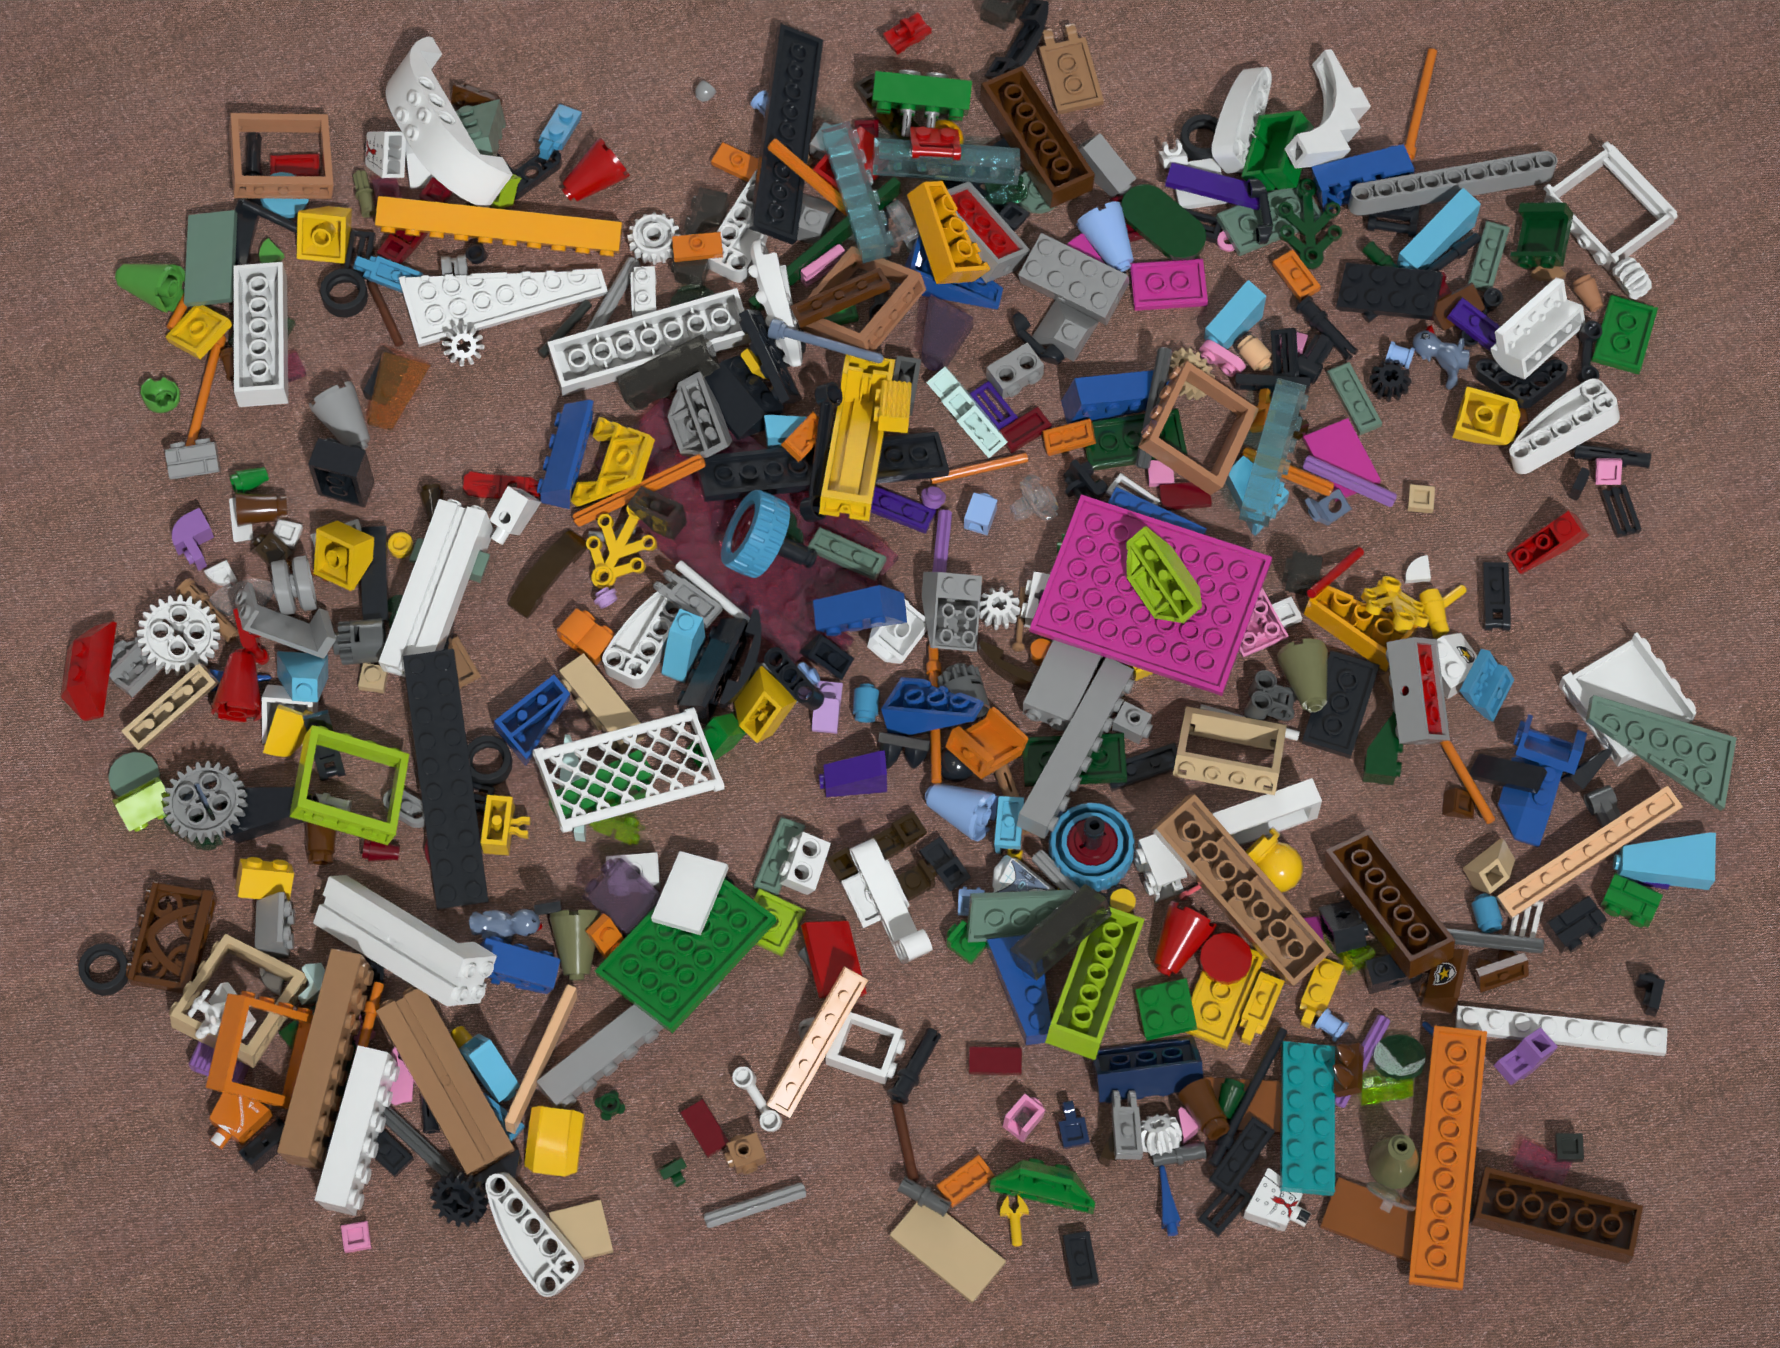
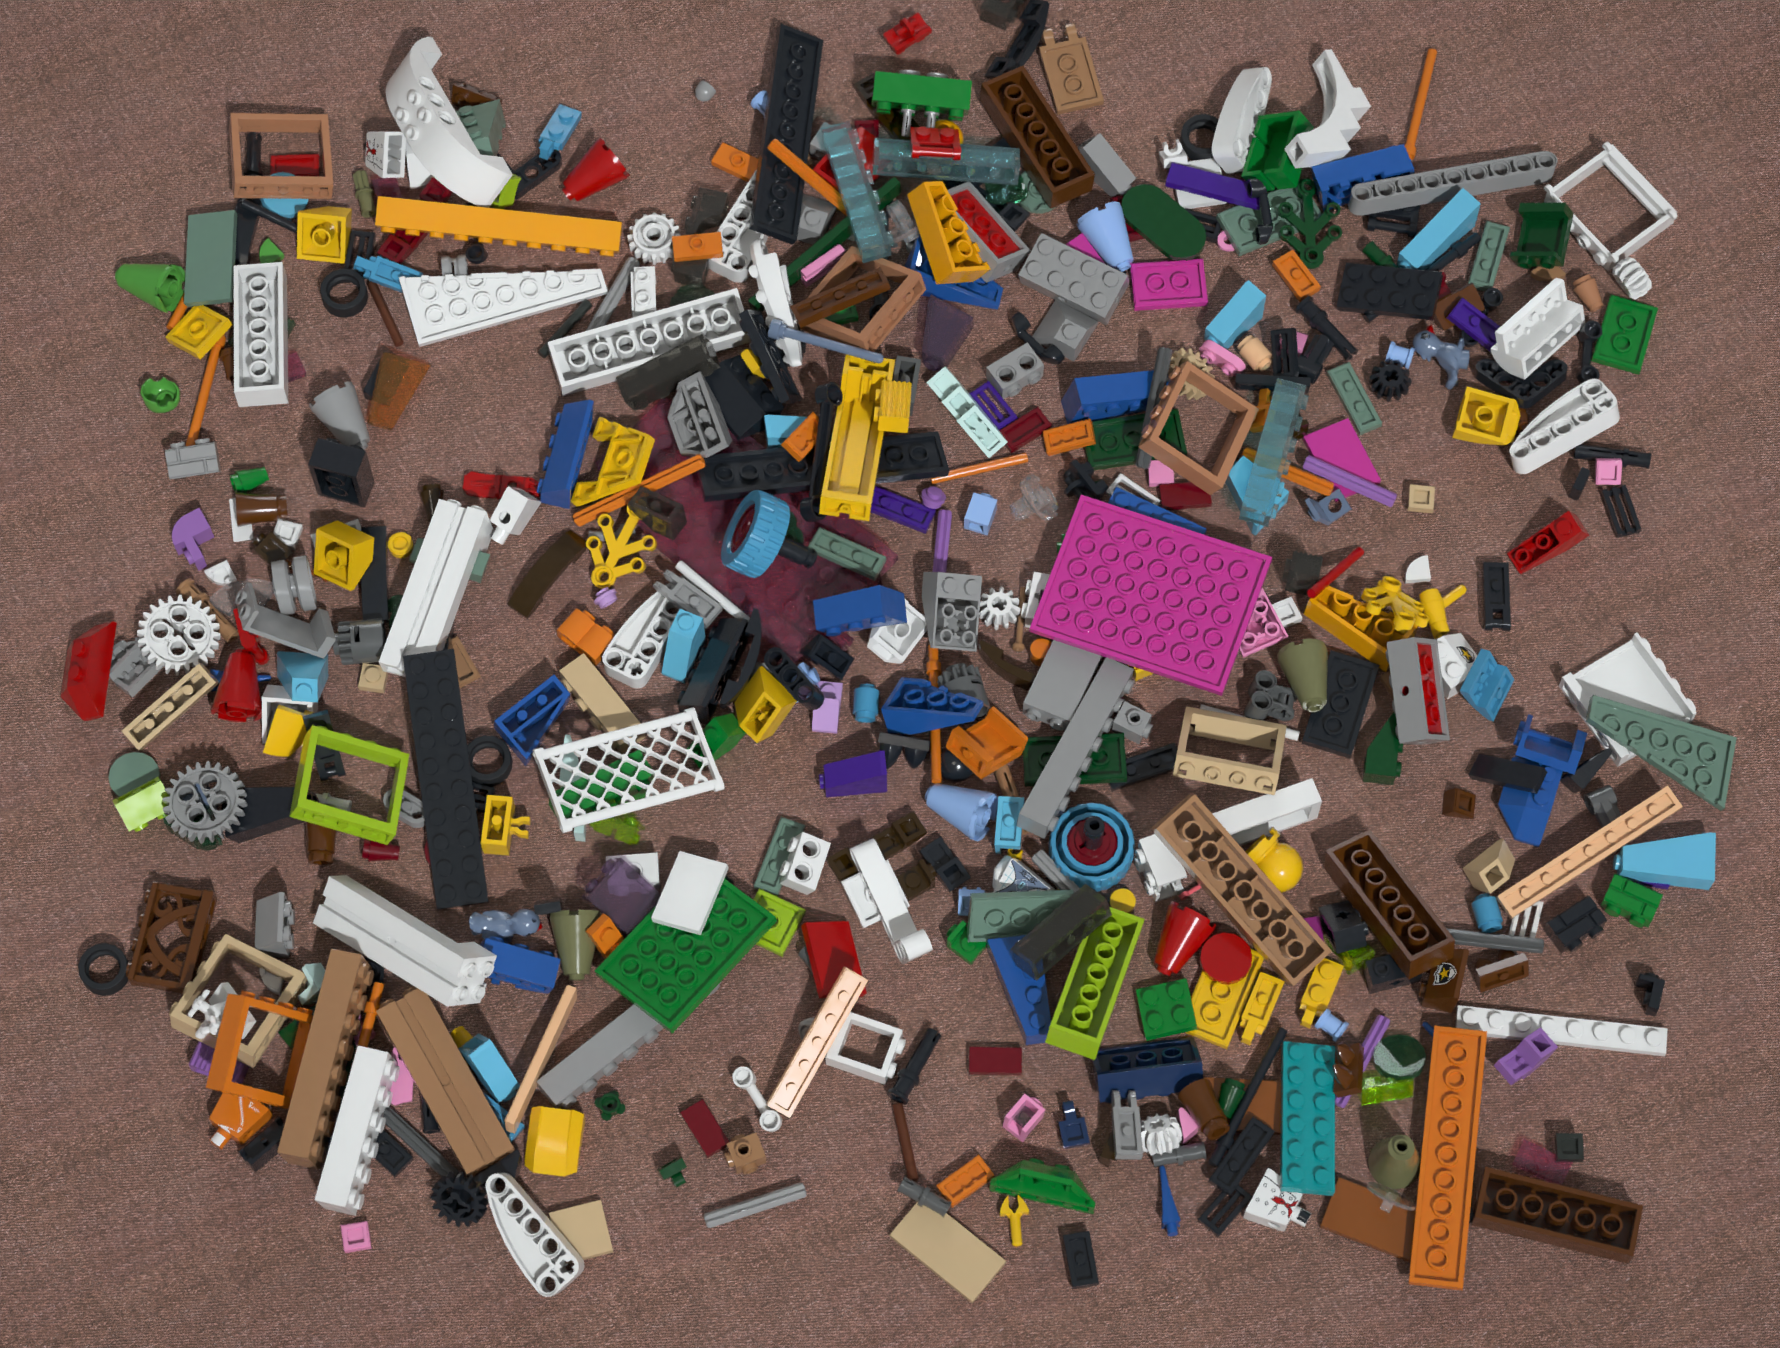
(263, 878): yellow brick -> none
(466, 337): white gear -> none
(1161, 578): lime wedge -> none
(1468, 781): orange bar -> none

